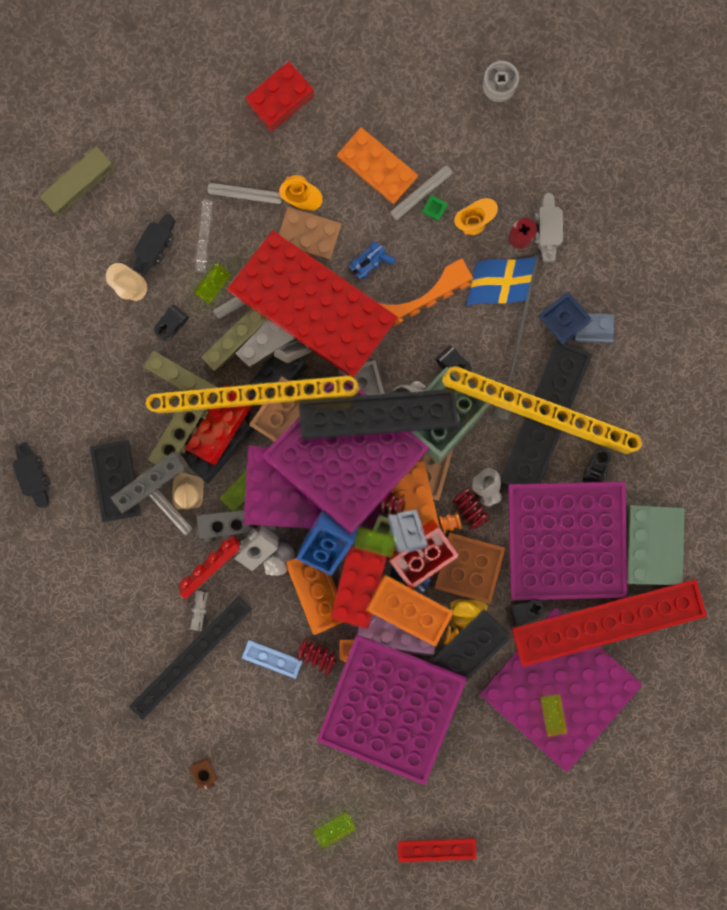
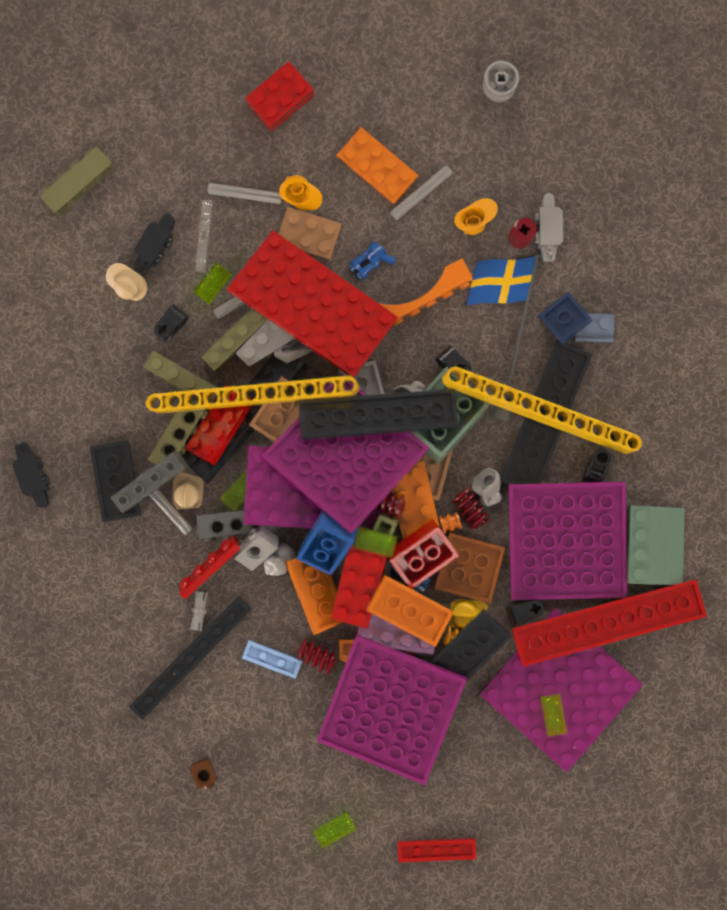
(407, 531): sand blue plate -> none
(434, 208): green plate -> none

